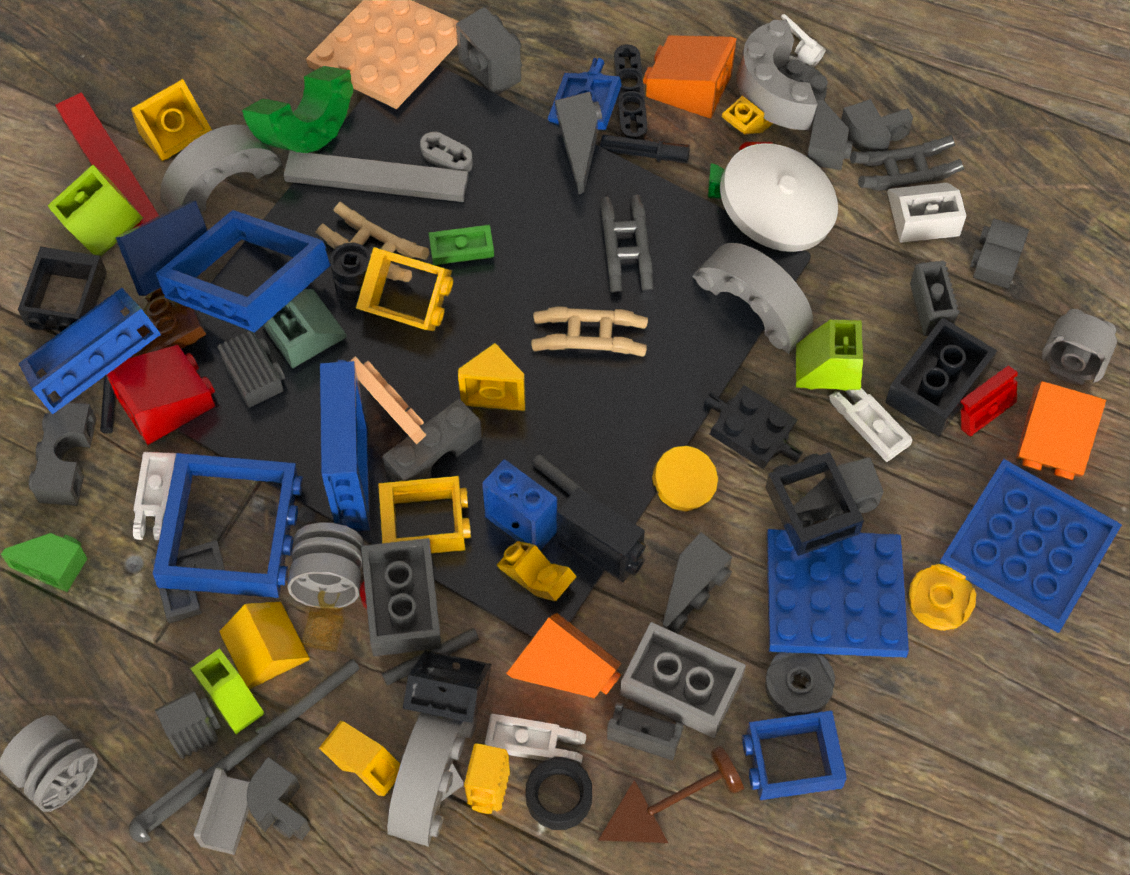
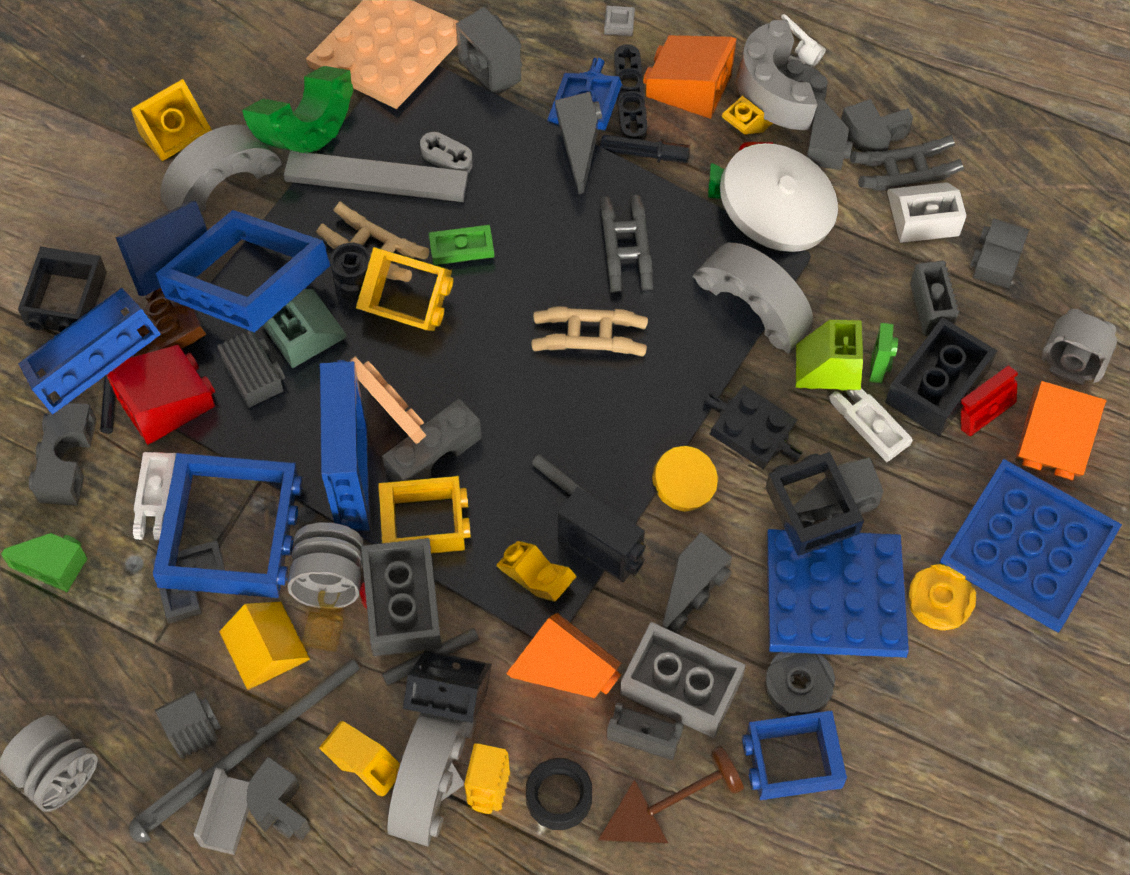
(95, 211): lime slope -> none
(103, 153): red tile -> none
(227, 691): lime slope -> none
(492, 381): yellow slope -> none
(518, 499): blue window -> none
(532, 738): white hinge -> none
(619, 20): none -> light grey tile
(883, 353): none -> bright green plate

